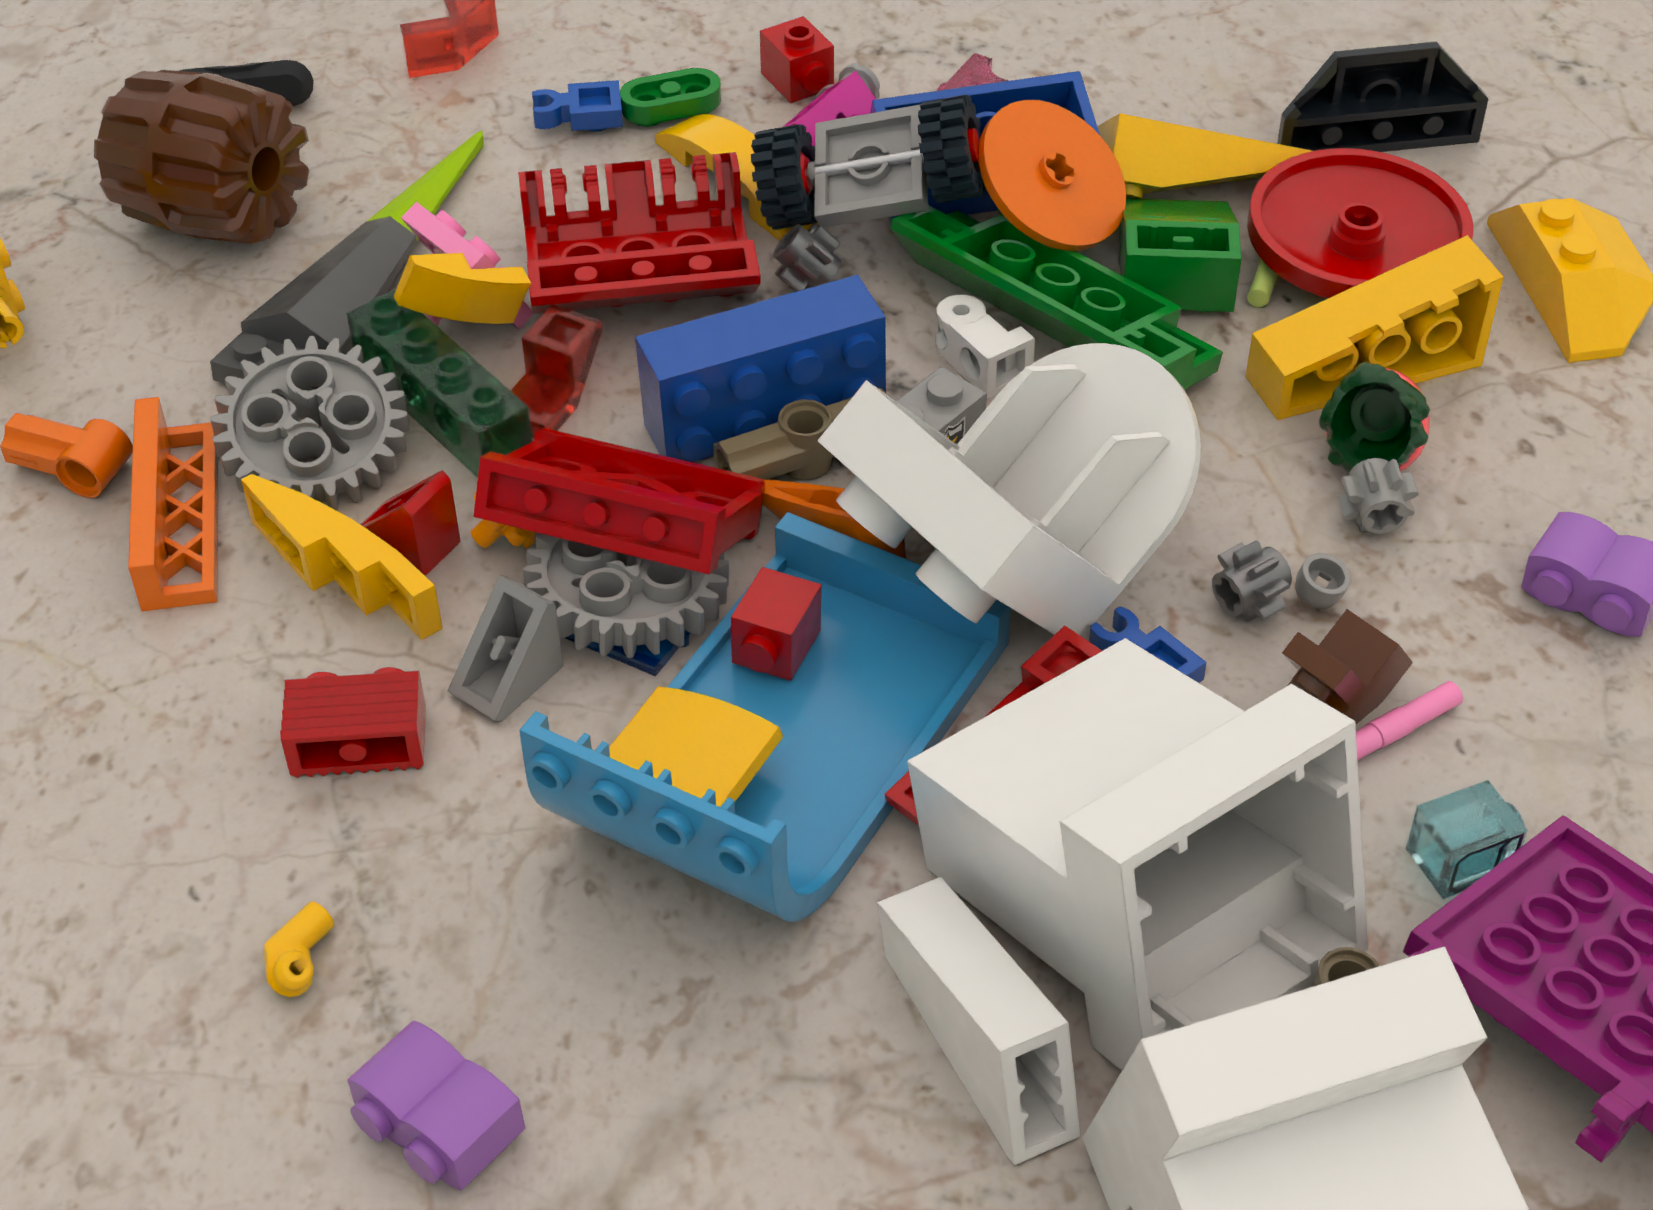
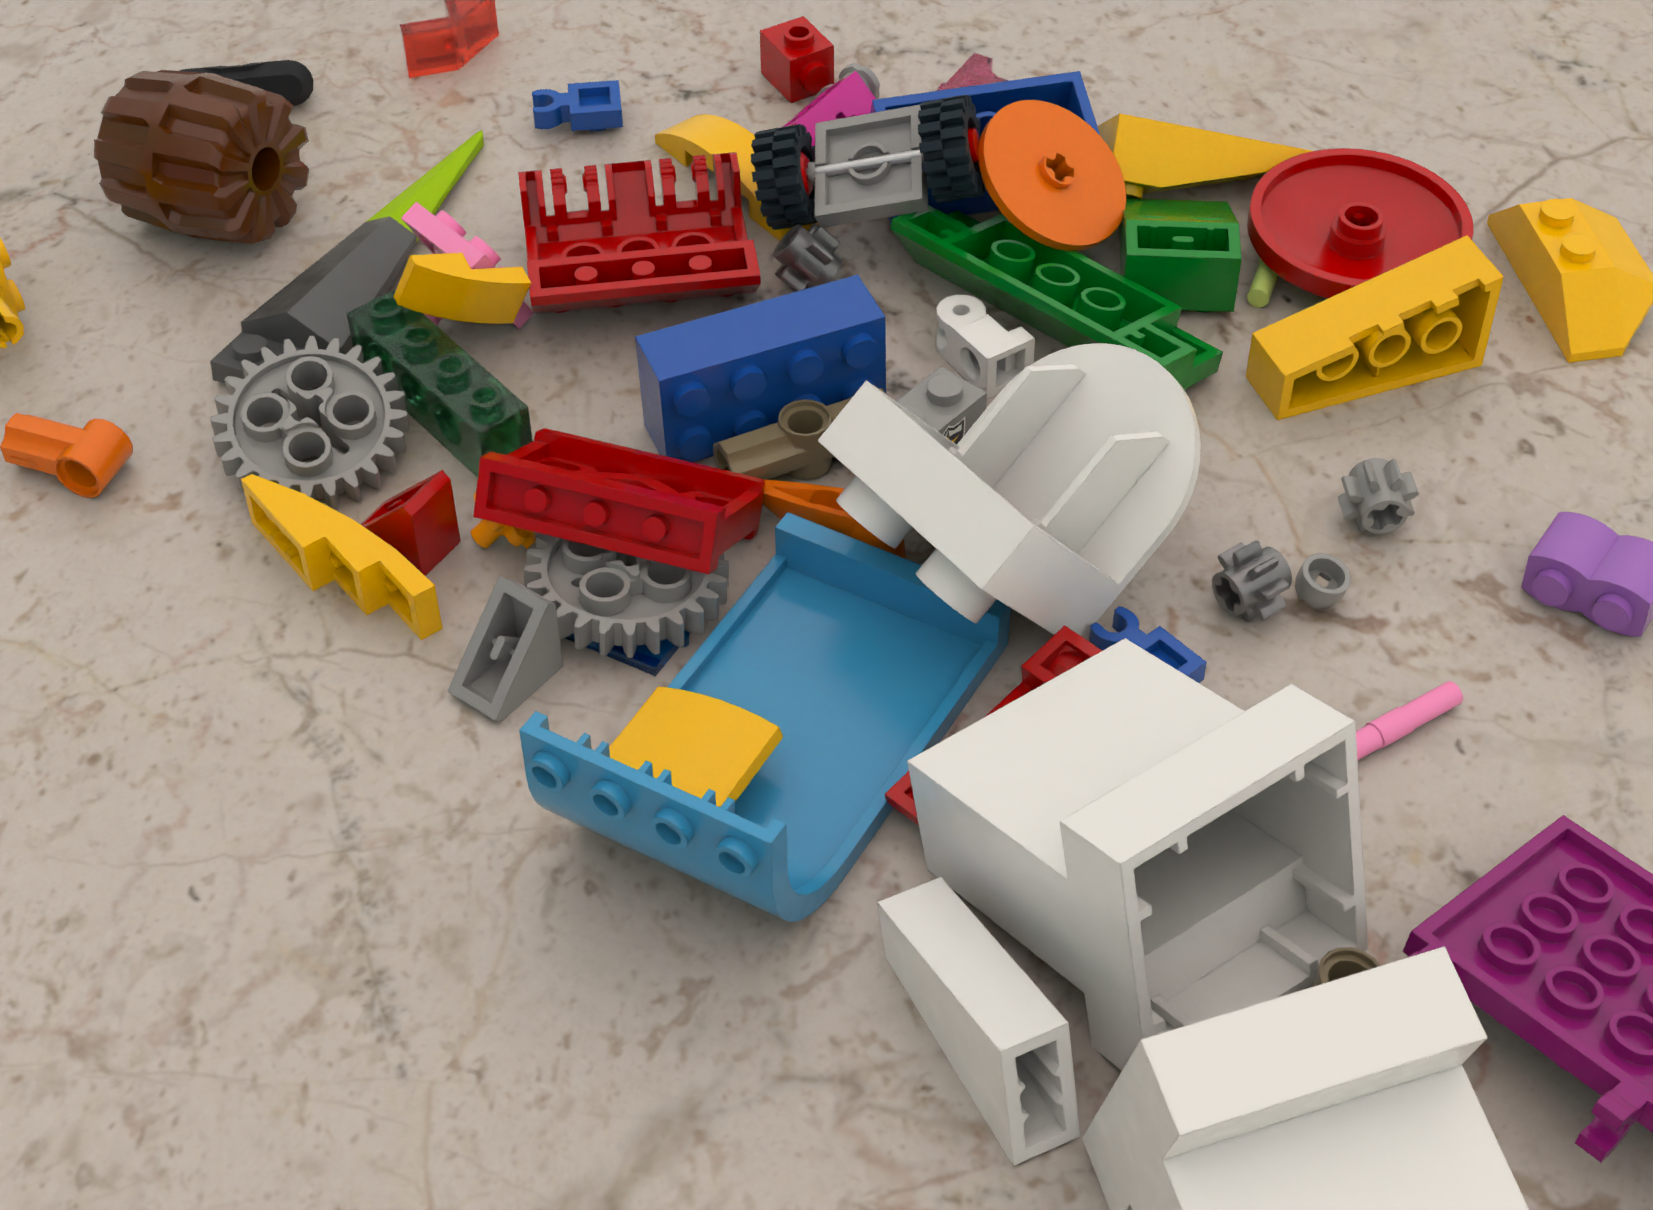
(151, 507): orange fence -> none
(288, 950): yellow arm -> none
(353, 722): red brick -> none
(435, 1106): medium lavender brick -> none
(557, 364): clear red slope -> none
(670, 96): green plate -> none
(776, 623): red brick -> none
(1350, 667): reddish brown brick -> none
(1375, 416): dark green hair -> none
(1386, 102): black wedge -> none
(1464, 836): clear light blue brick -> none

